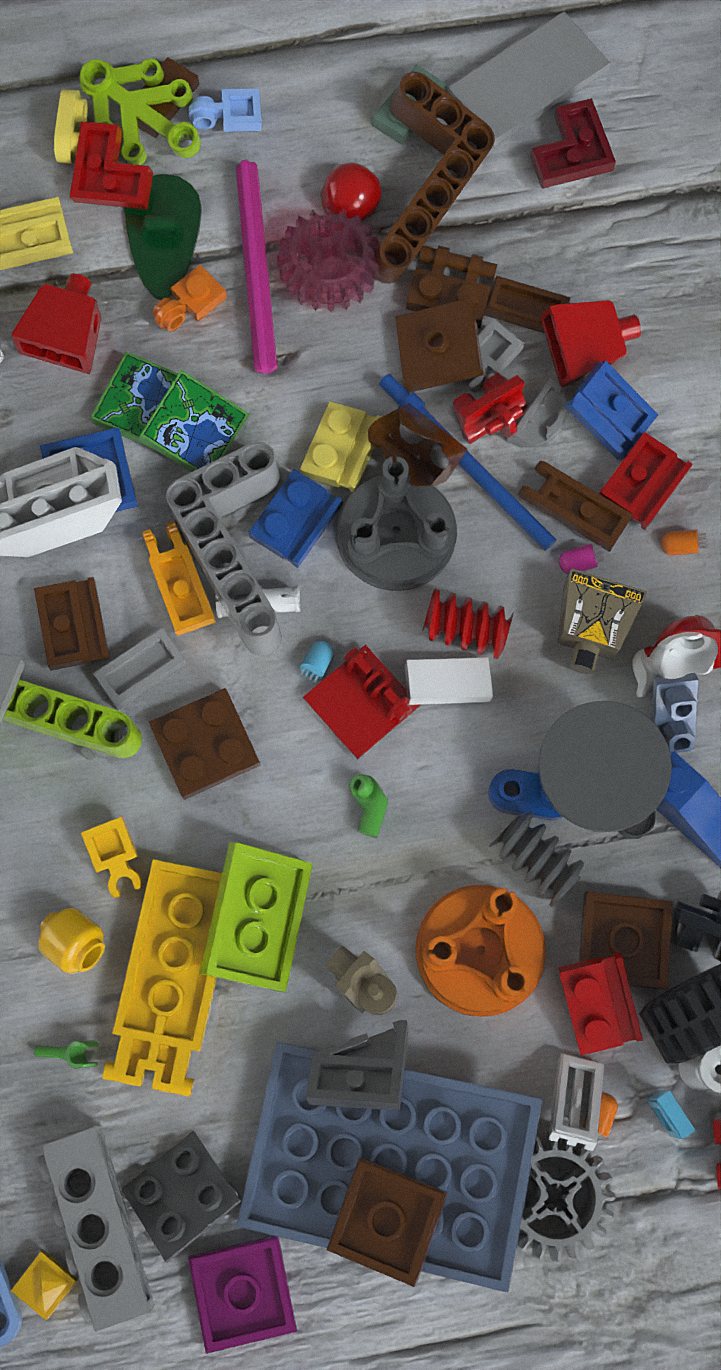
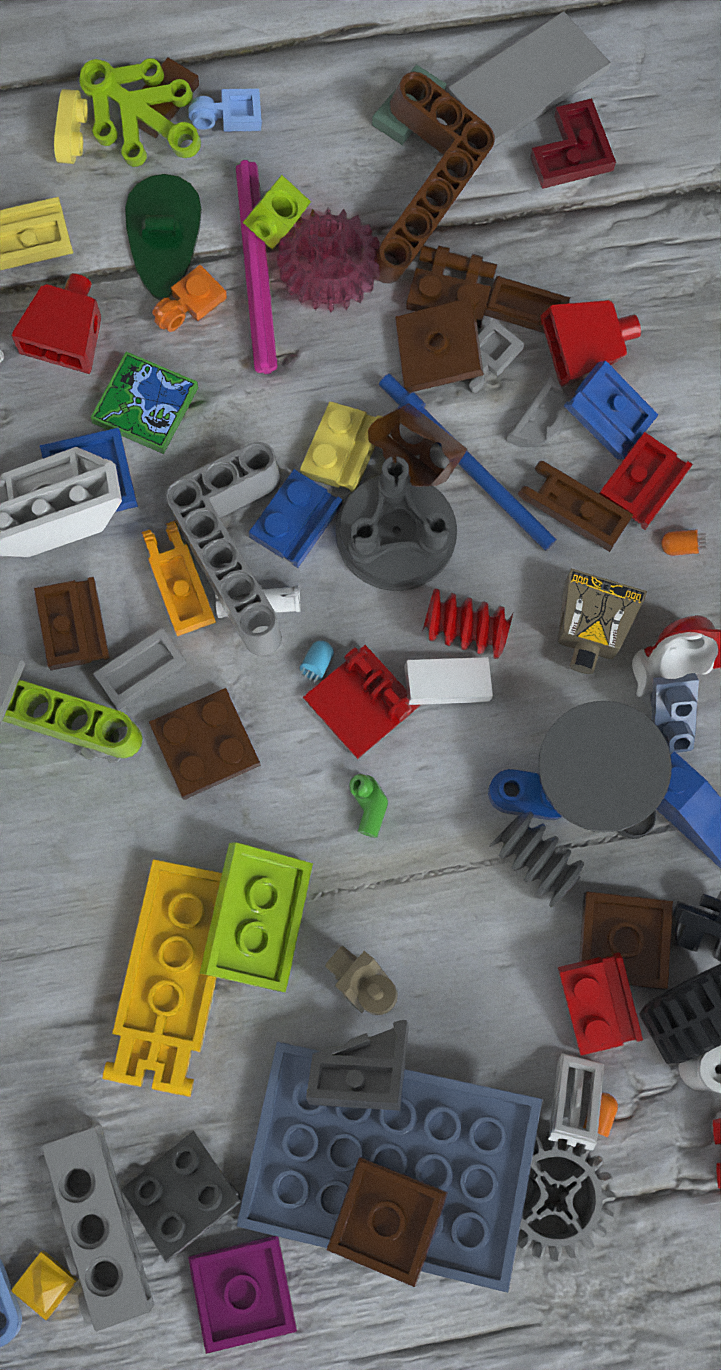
(71, 940): yellow head -> none
(73, 1054): bright green hand -> none
(100, 177): red plate -> none
(111, 848): yellow plate -> none
(193, 424): tile -> none
(277, 212): none -> lime brick
(352, 189): red hair -> none
(480, 950): orange piece -> none
(494, 411): red hips -> none
(580, 558): dark pink piece -> none
(670, 1114): medium azure tile -> none

